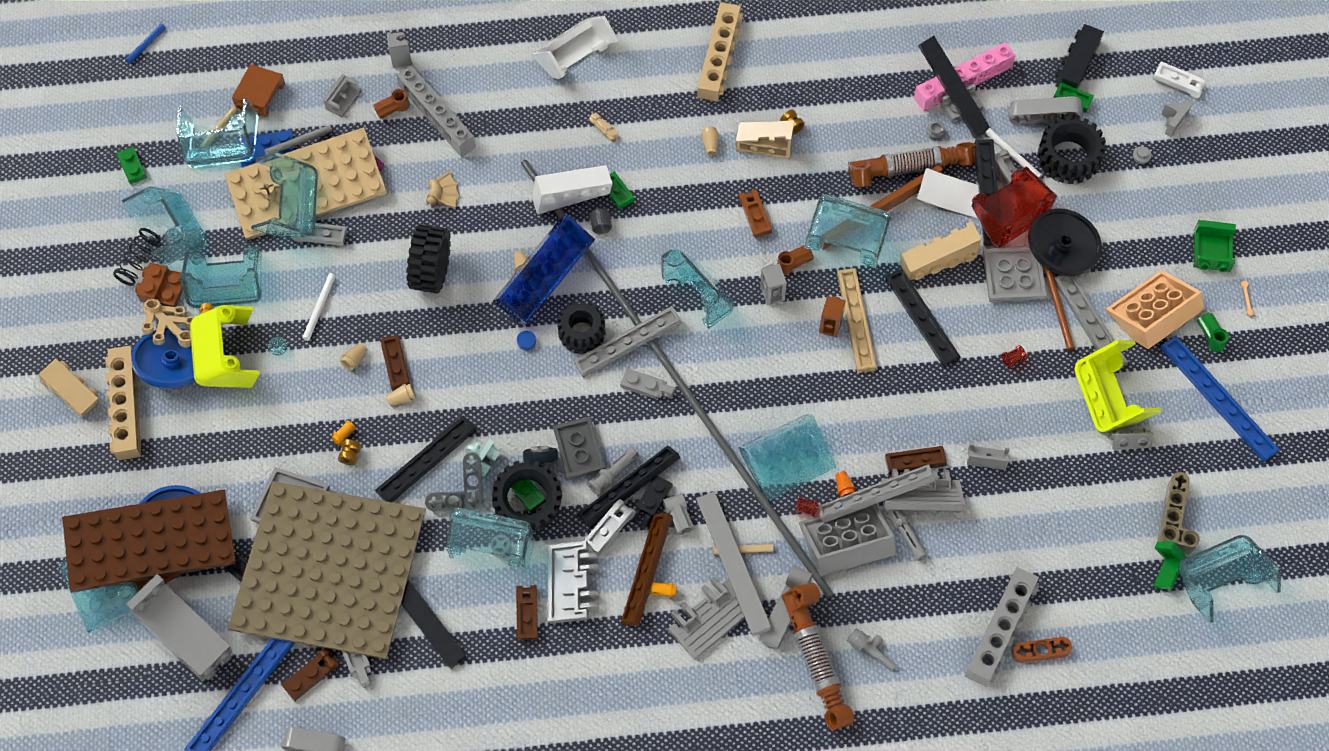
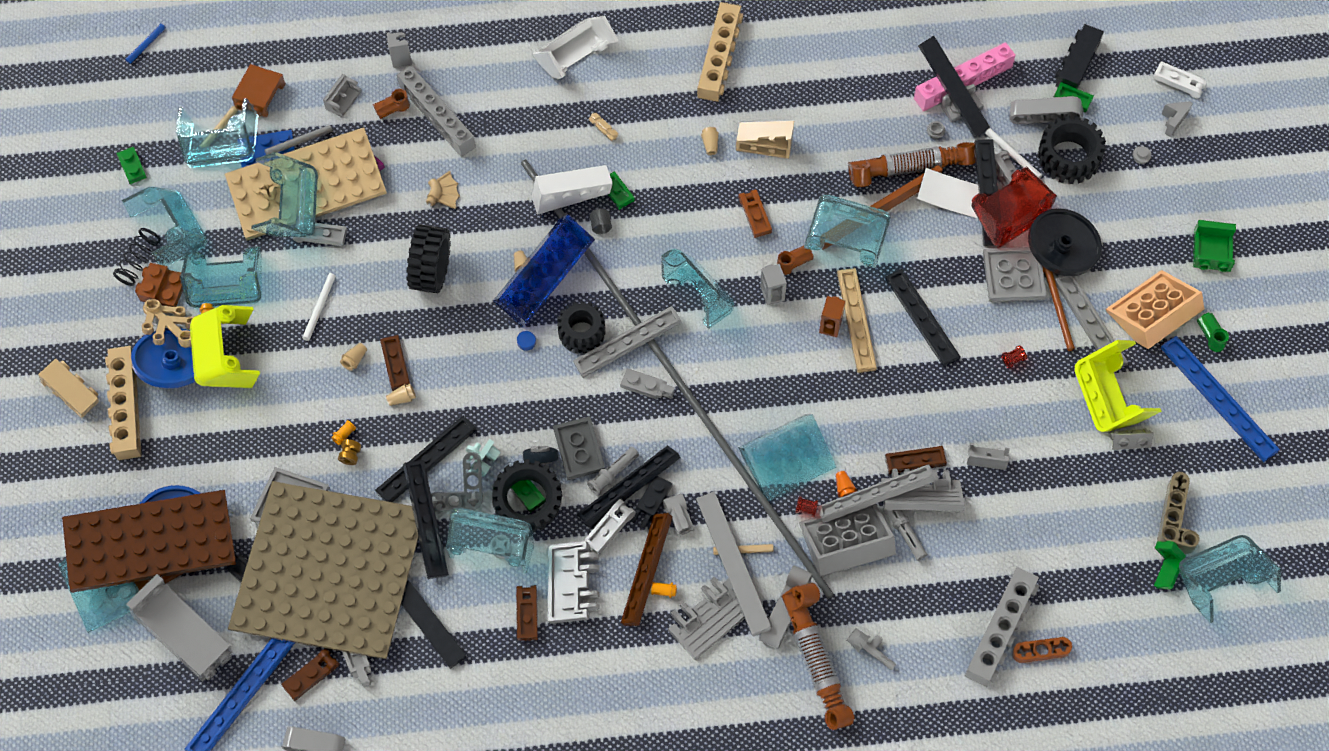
(277, 346): clear light blue plate -> none
(425, 519): none -> black tile
(791, 115): pearl gold wheel -> none
(941, 253): tan wedge -> none
(1244, 284): light nougat hinge -> none

